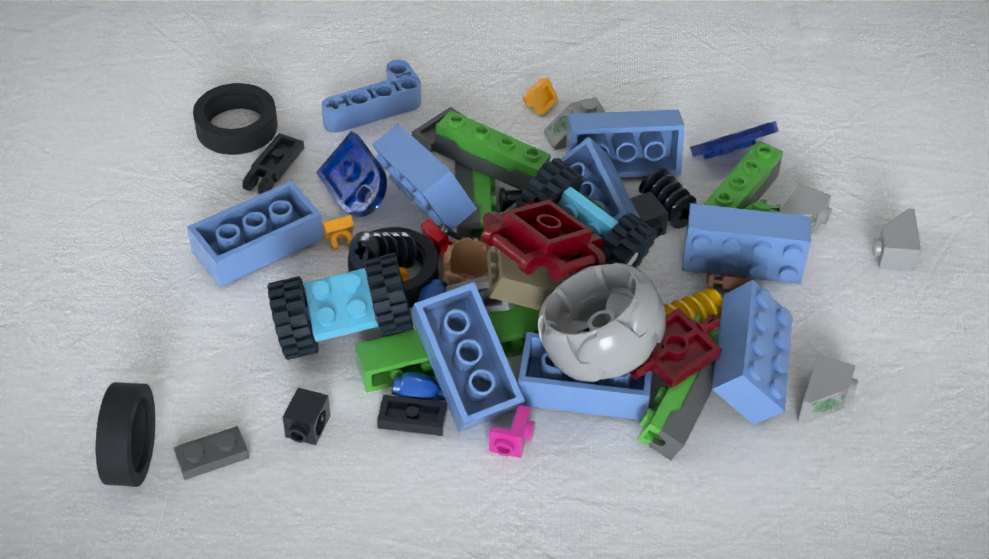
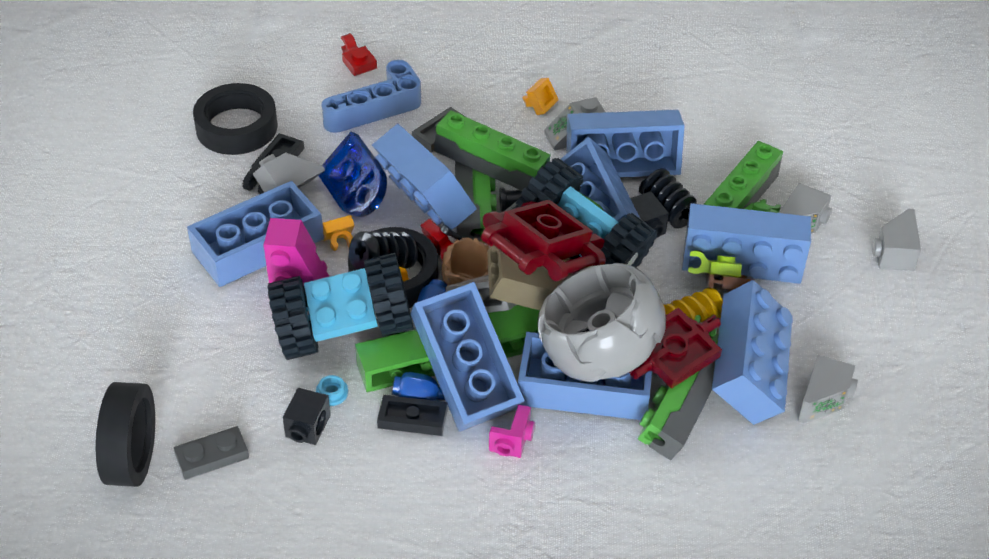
(286, 168): none -> light grey slope
(291, 252): none -> dark pink wedge
(336, 385): none -> medium azure plate
(357, 59): none -> red plate
(723, 266): none -> lime plate
(734, 141): clear blue plate -> none

